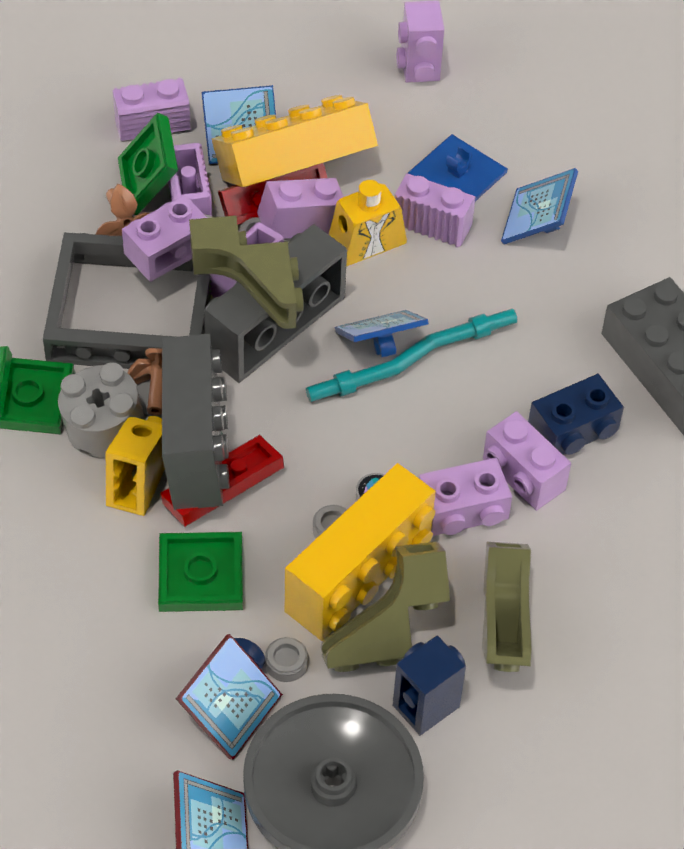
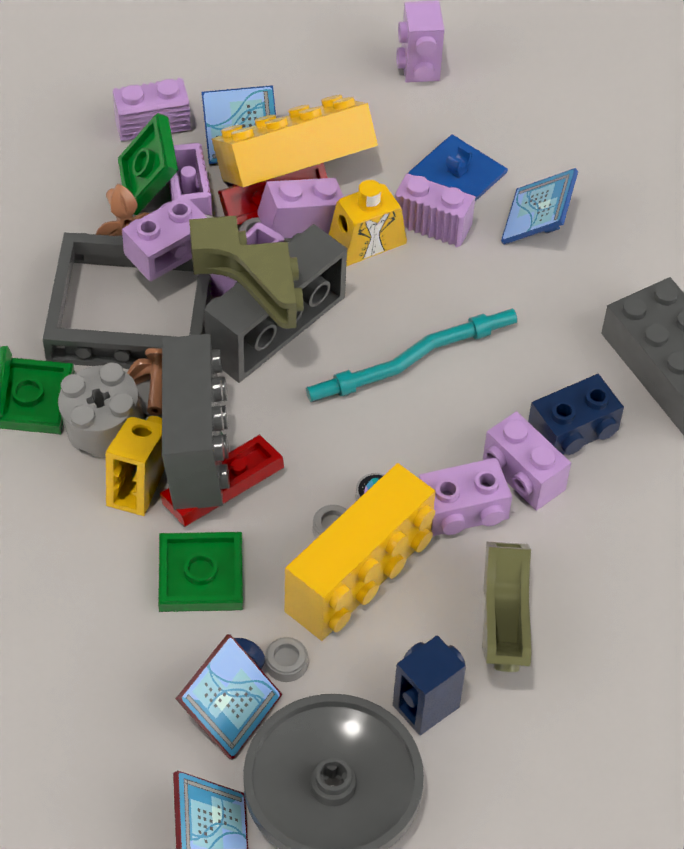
(381, 329): piece -> none
(383, 629): olive arch -> none

